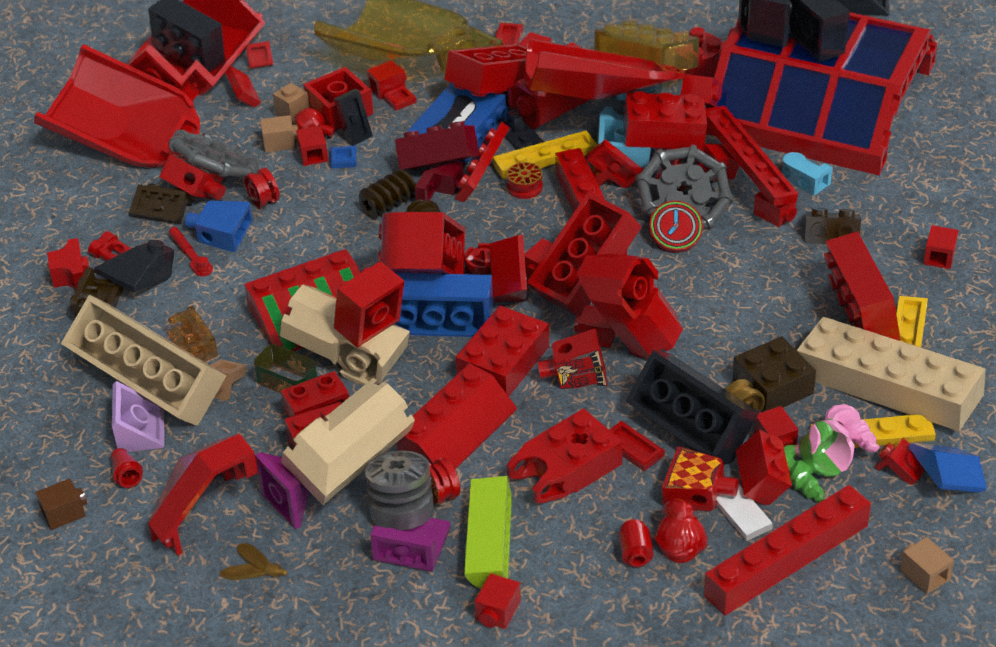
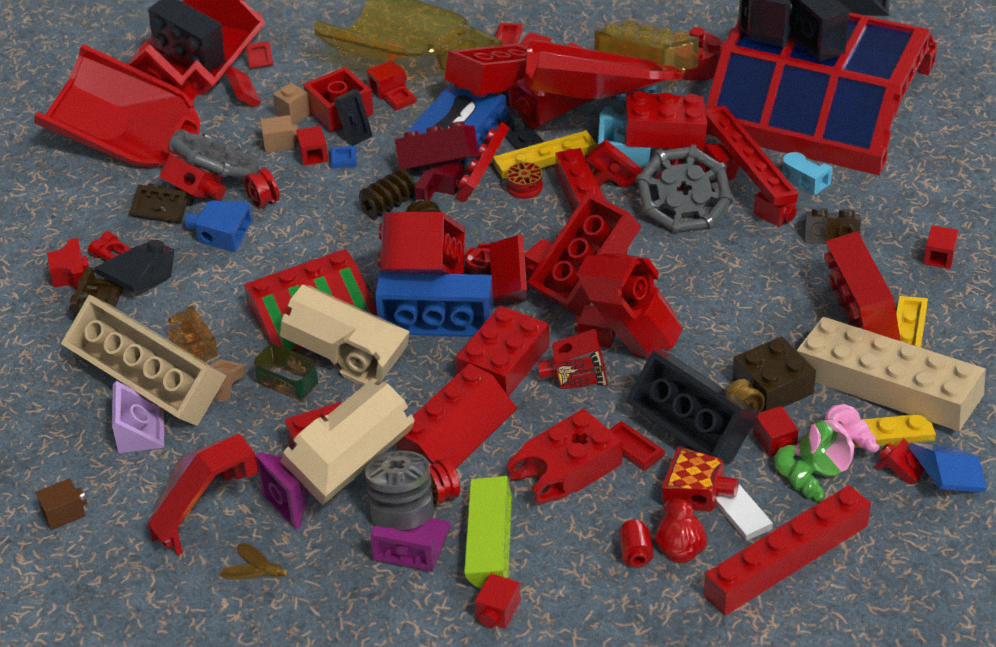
(126, 469): red cone -> none
(199, 265): red piece -> none
(312, 117): red piece -> none
(314, 394): red brick -> none
(368, 304): red brick -> none
(675, 226): tile -> none
(702, 86): red brick -> none
(763, 467): red brick -> none
(926, 565): medium nougat brick -> none

